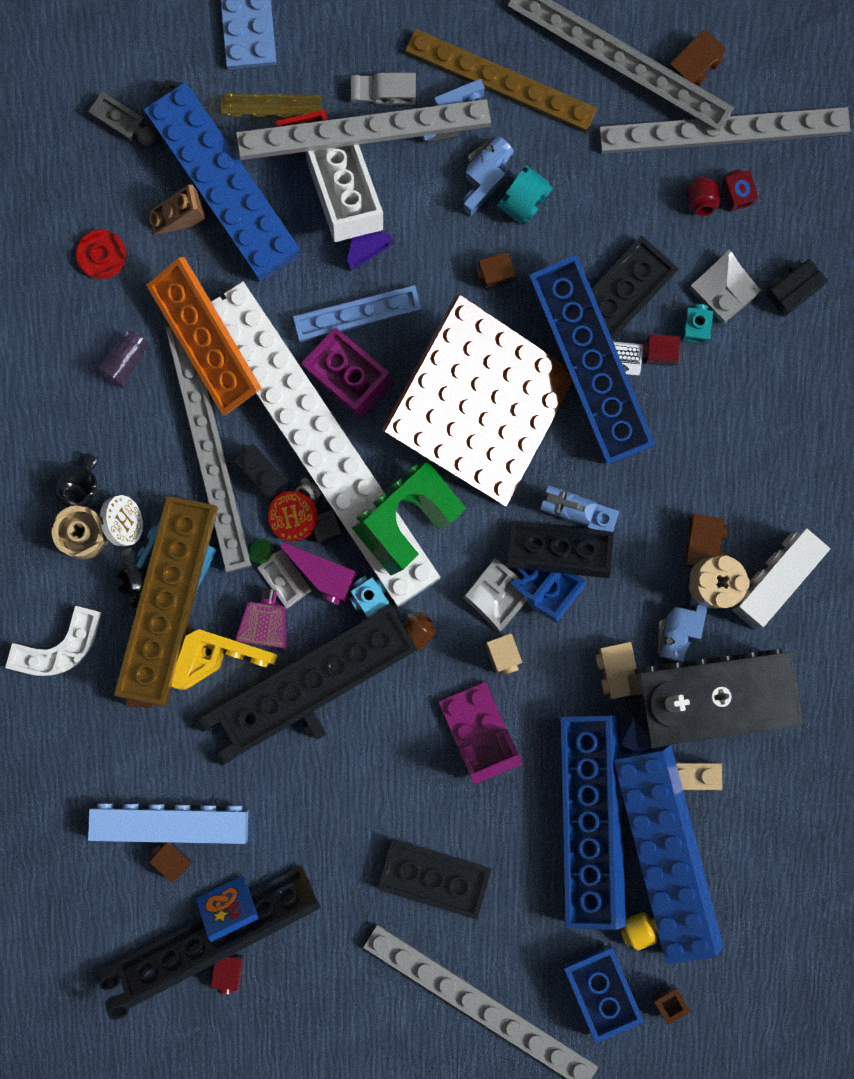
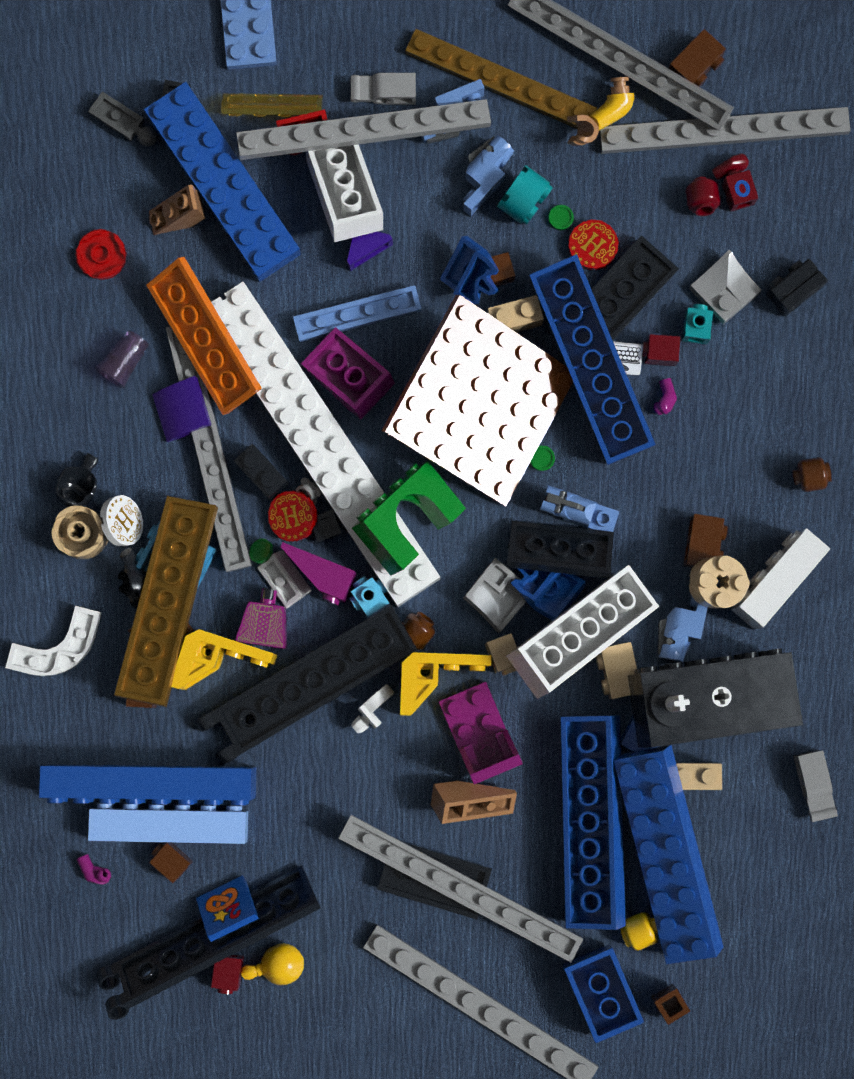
(93, 873): none -> magenta arm
(140, 783): none -> blue brick
(181, 409): none -> dark purple slope
(279, 965): none -> yellow hair
(313, 726): black plate -> none
(361, 723): none -> white piece
(417, 688): none -> yellow bracket
(461, 888): none -> light grey plate
(465, 801): none -> medium nougat slope
(470, 271): none -> blue plate
(519, 314): none -> tan brick
(543, 458): none -> green piece
(561, 217): none -> green piece
(582, 632): none -> white brick
(594, 244): none -> red tile
(613, 109): none -> piece
(668, 399): none -> magenta arm
(735, 162): none -> dark red arm
(812, 474): none -> reddish brown head
(816, 785): none -> light grey piece

